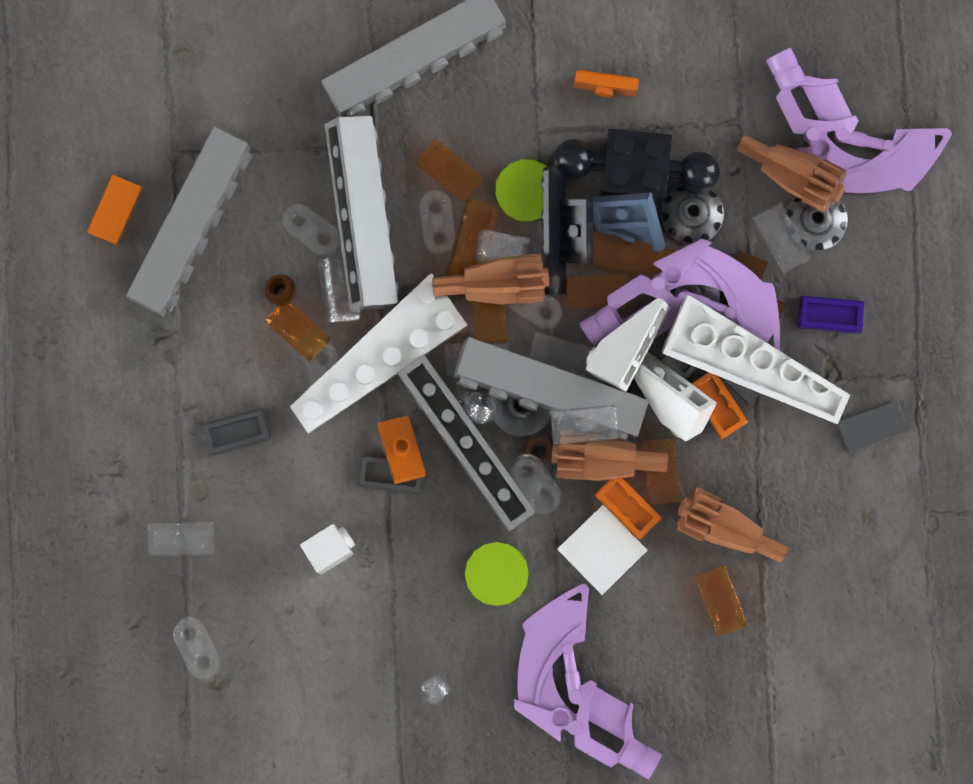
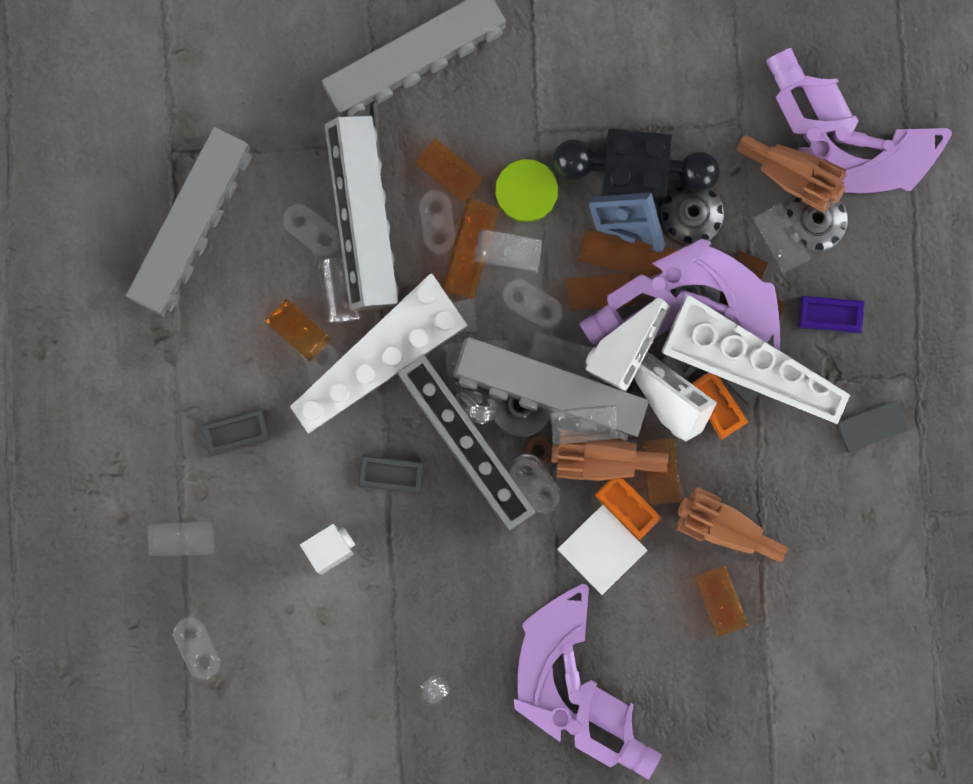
(114, 210): orange tile -> none
(274, 284): reddish brown plate -> none
(401, 449): orange plate -> none
(489, 322): clear orange plate -> none
(496, 574): lime tile -> none
(498, 281): nougat piece -> none
(566, 229): black bracket -> none
(606, 84): orange plate -> none

